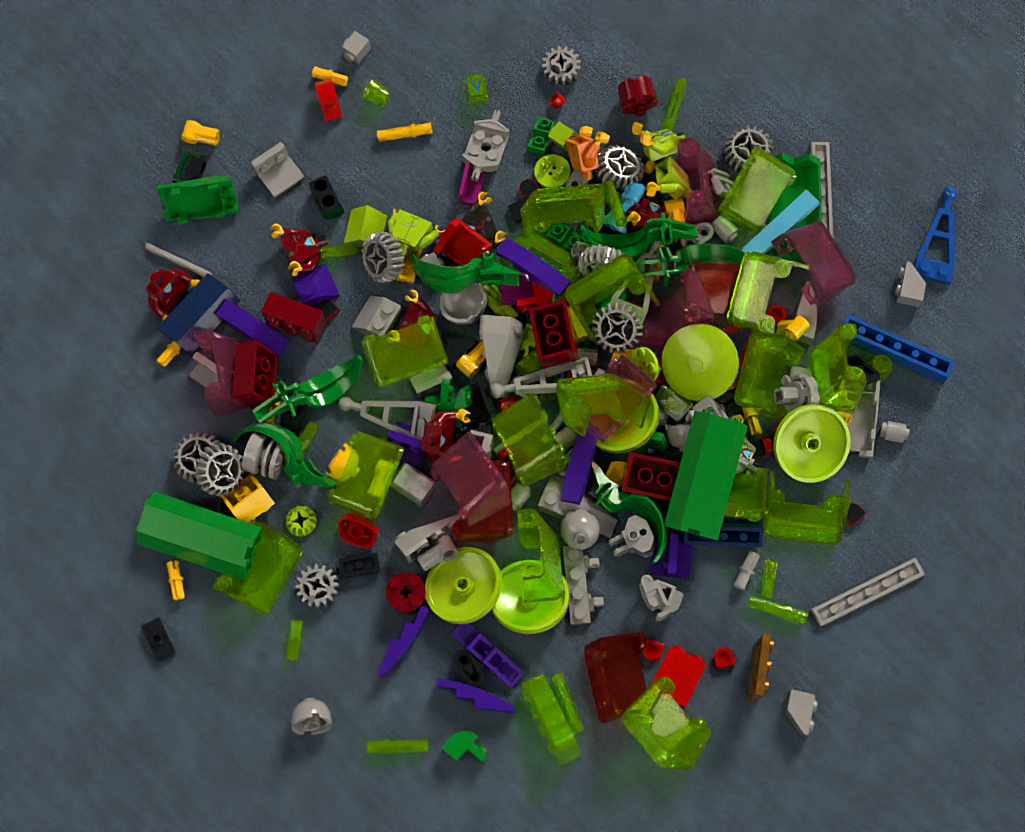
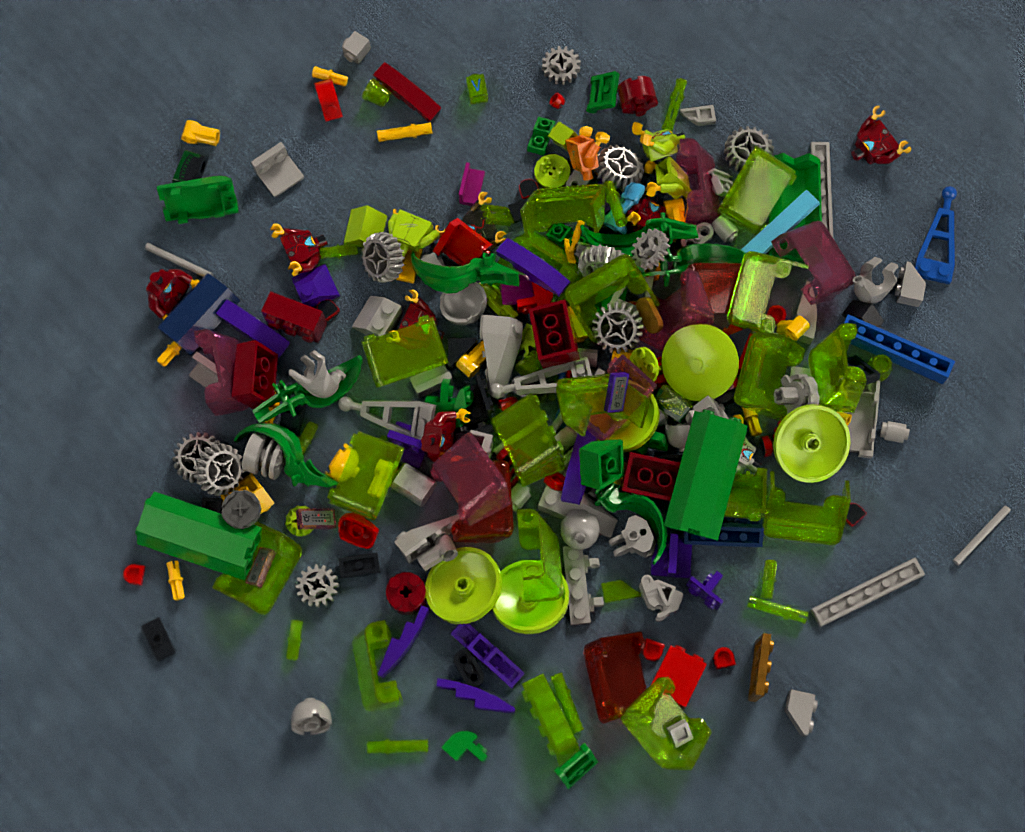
(134, 574): none -> red tile
(241, 509): none -> dark grey tile
(260, 567): none -> tile
(316, 518): none -> tile
(322, 383): none -> light grey piece
(327, 212): black piece -> none
(374, 694): none -> clear neon green windscreen
(407, 91): none -> dark red slope
(490, 134): light grey plate -> none
(497, 218): none -> clear neon green tile
(555, 481): none -> red tile
(570, 250): none -> yellow piece
(576, 766): none -> green plate
(601, 463): none -> green slope
(606, 94): none -> green plate
(616, 392): none -> tile
(618, 591): none -> clear neon green tile
(649, 314): none -> pearl gold tile
(650, 249): none -> light grey gear
(680, 733): none -> light grey tile
(700, 115): none -> light grey tile
(705, 590): none -> dark purple bracket
(746, 570): light grey axle -> none
(864, 287): none -> light grey piece
(864, 311): none -> black slope
(876, 142): none -> dark red torso
(981, 535): none -> light grey bar

